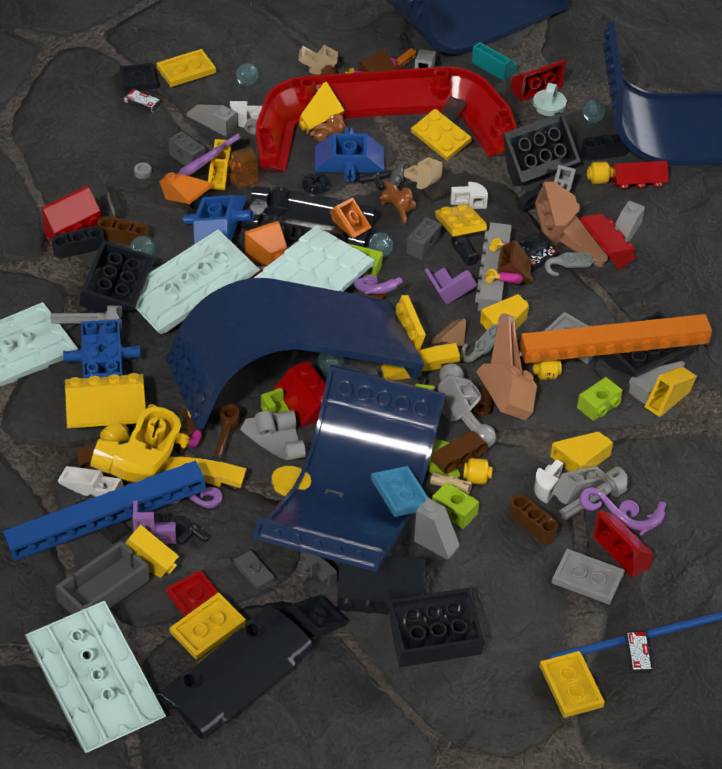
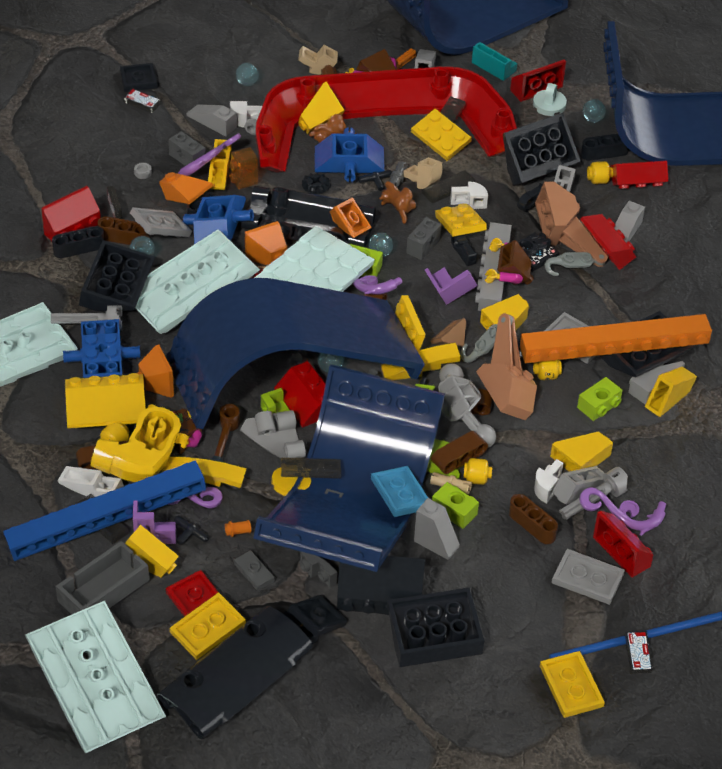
(157, 373): none -> orange slope
(160, 222): none -> light grey plate
(186, 67): yellow plate -> none
(237, 528): none -> orange pin
(311, 468): none -> clear smoke tile

